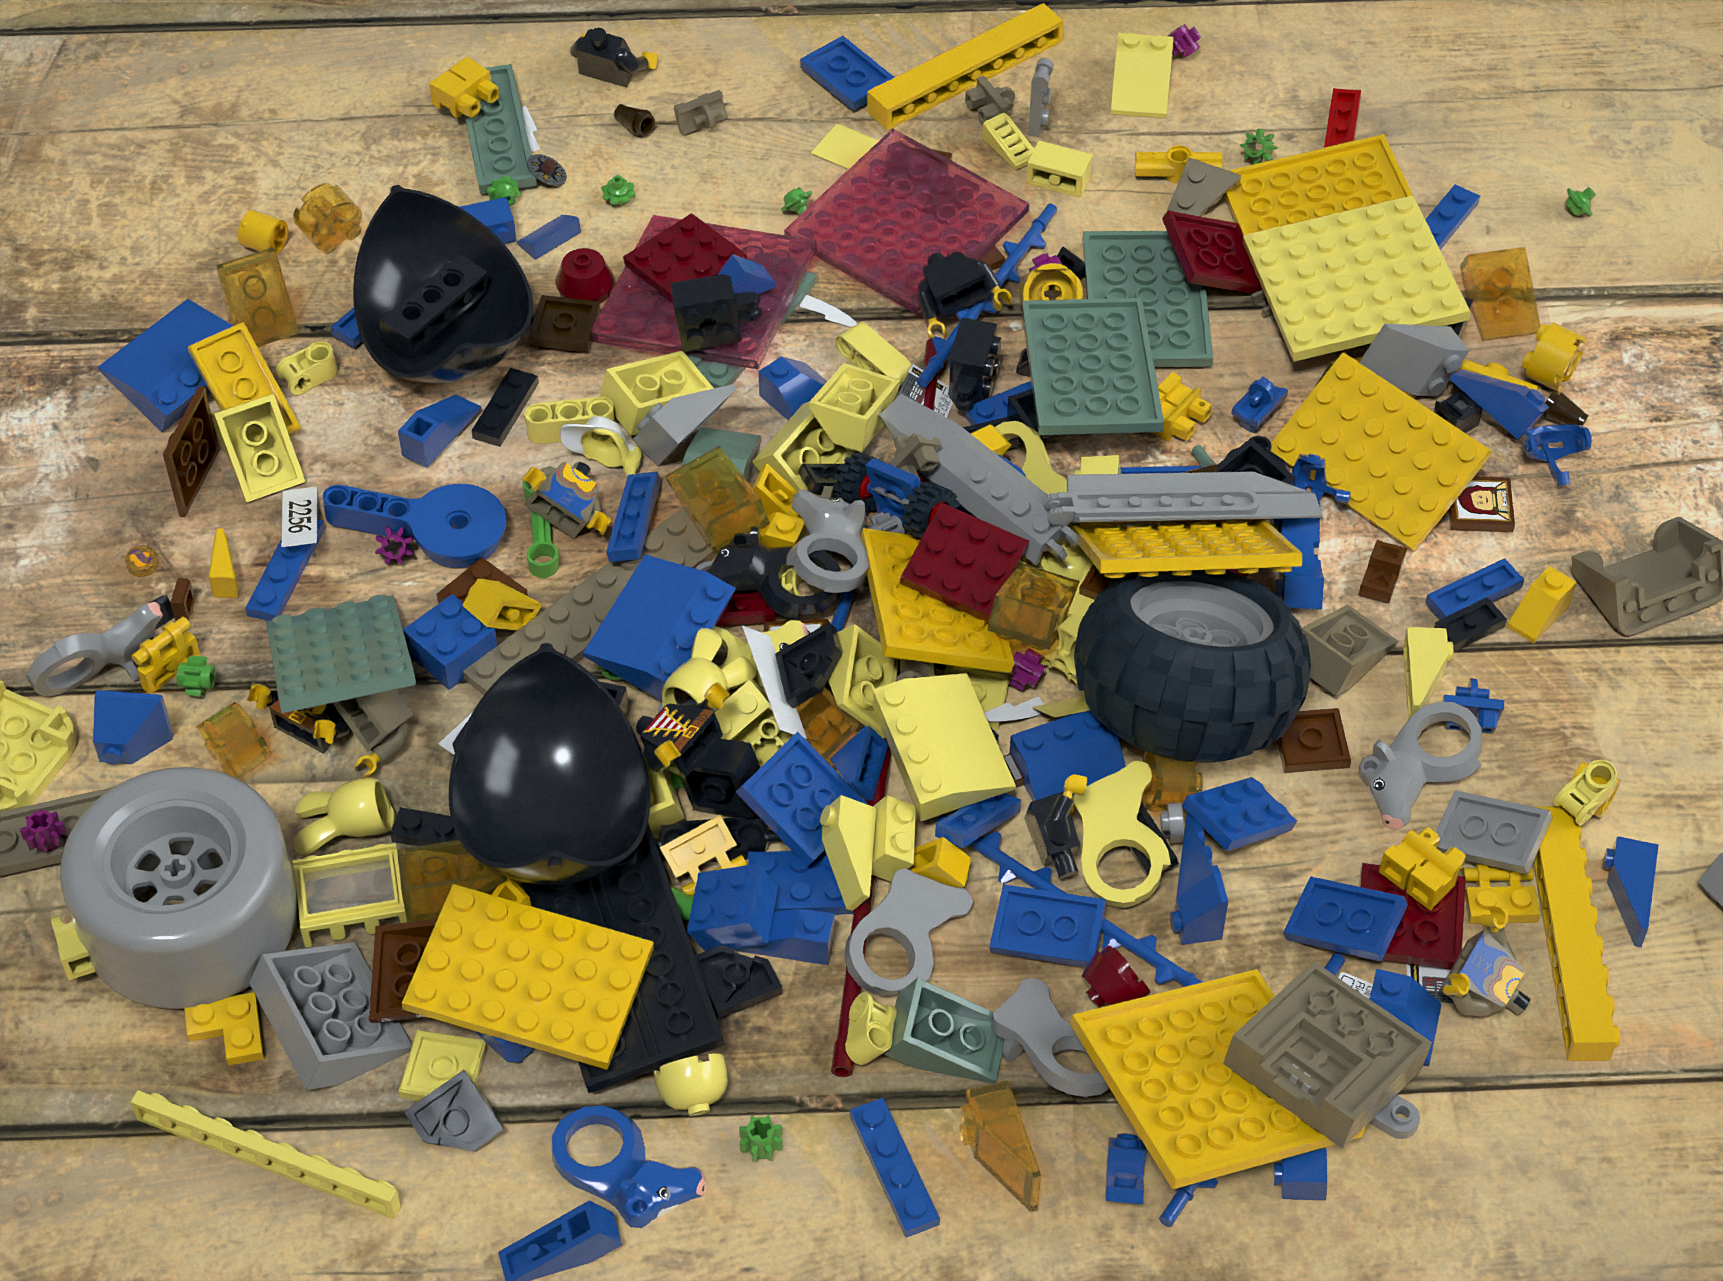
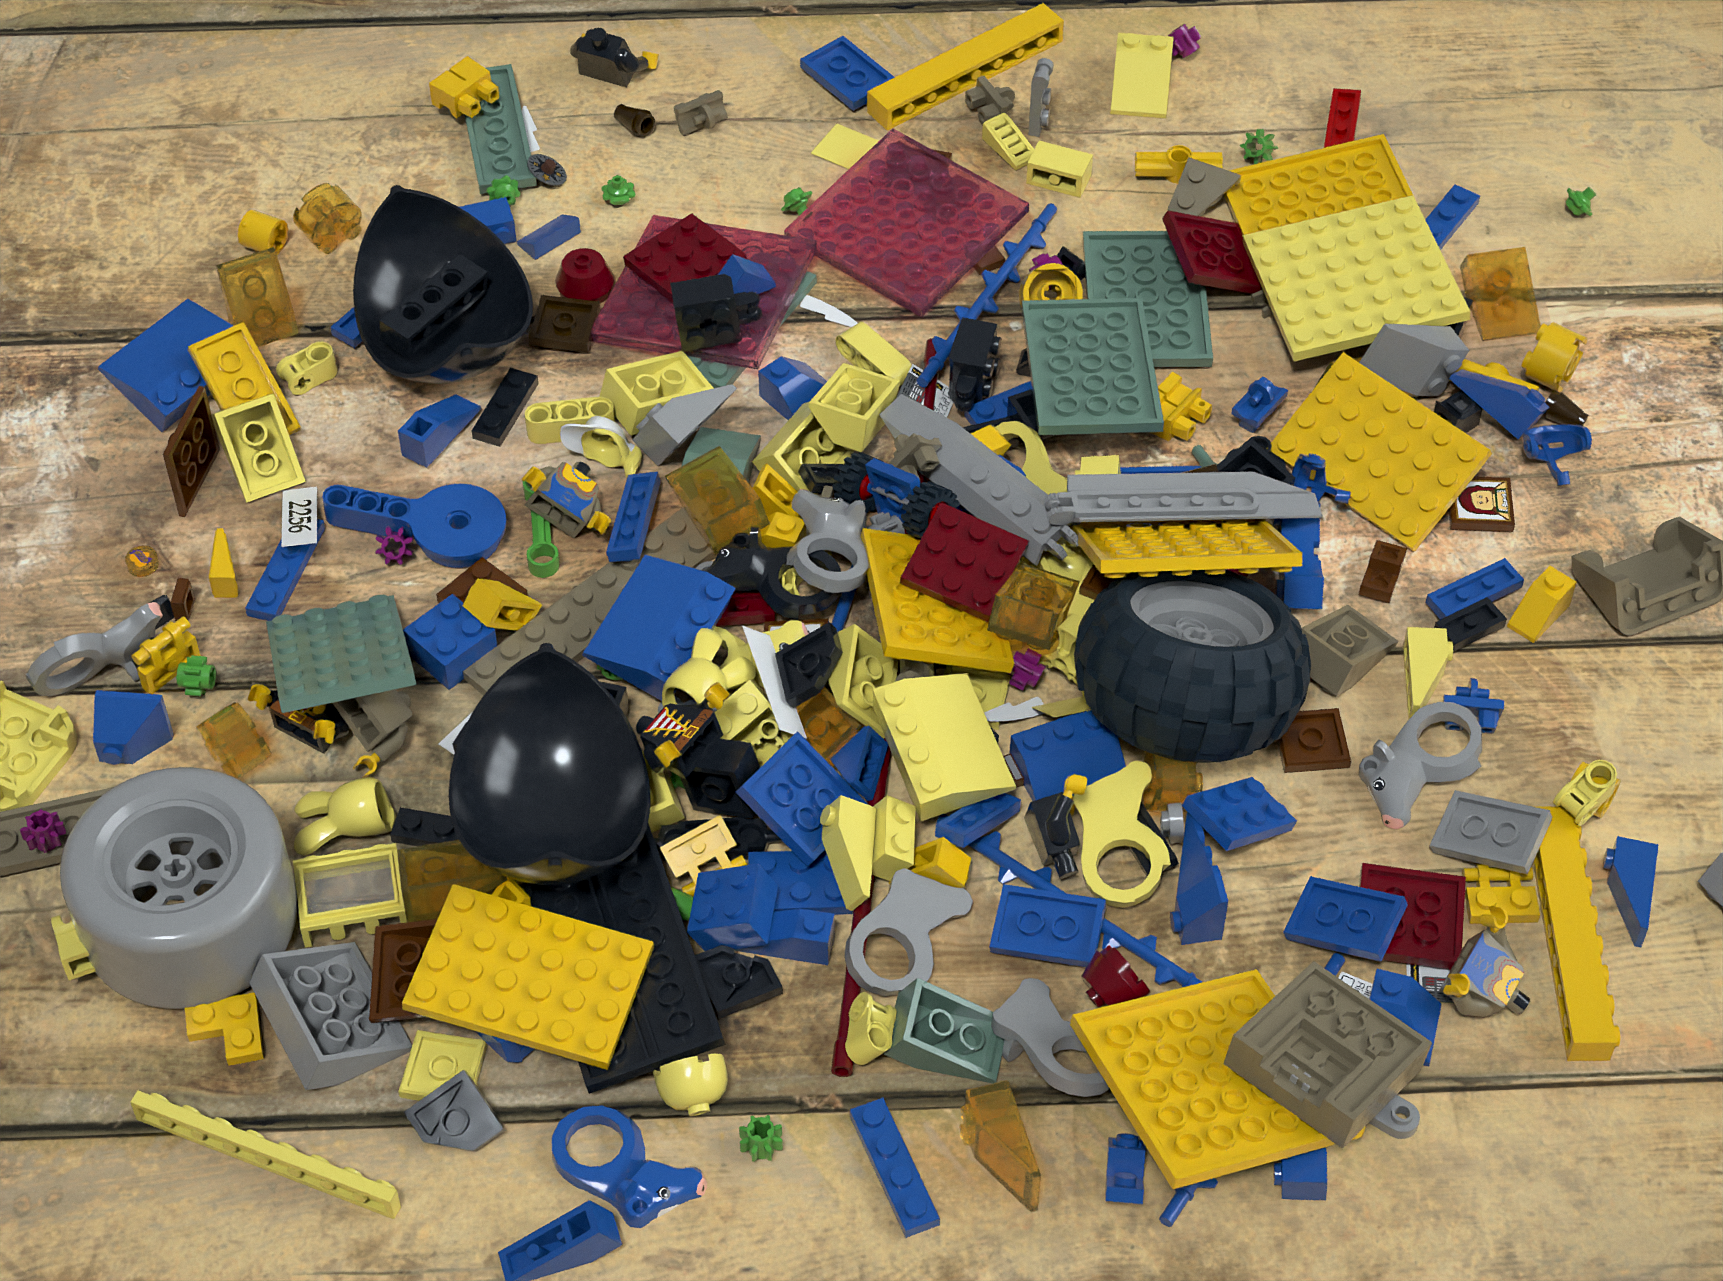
(954, 284): black torso -> none
(1422, 866): yellow hips -> none

